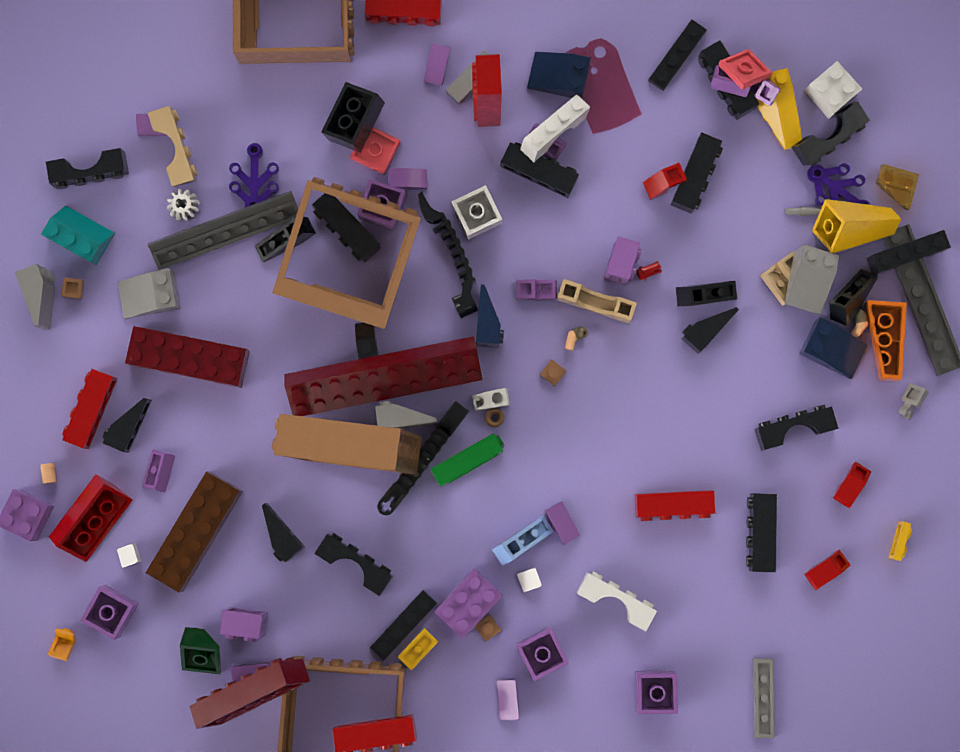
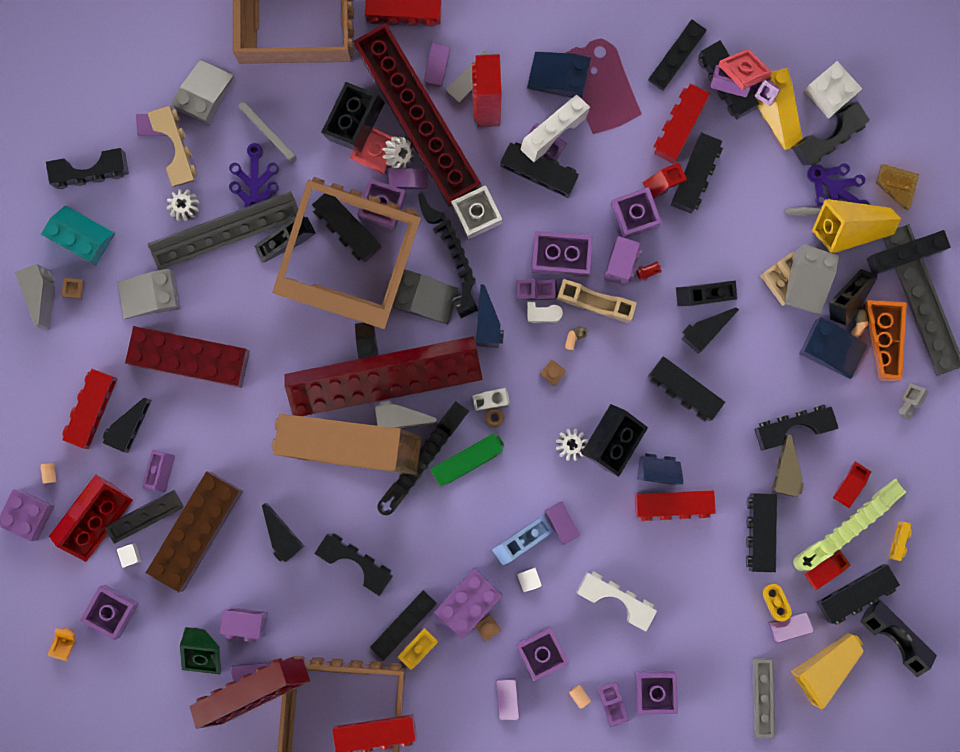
(144, 516): none -> black plate
(202, 92): none -> light grey slope
(272, 137): none -> light grey tile
(398, 152): none -> white gear
(416, 114): none -> dark red brick
(425, 297): none -> dark grey slope
(543, 314): none -> white leg
(562, 254): none -> medium lavender brick
(565, 447): none -> white gear
(579, 696): none -> light nougat piece
(613, 704): none -> medium lavender slope
(614, 440): none -> black brick
(636, 213): none -> medium lavender brick
(660, 470): none -> dark blue slope
(681, 123): none -> red brick
(686, 389): none -> black brick
(777, 601): none -> yellow plate
(788, 473): none -> dark tan slope
(792, 628): none -> slope
(827, 669): none -> yellow slope
(858, 593): none -> black brick
(866, 515): none -> yellowish green piece
(914, 651): none -> black arch

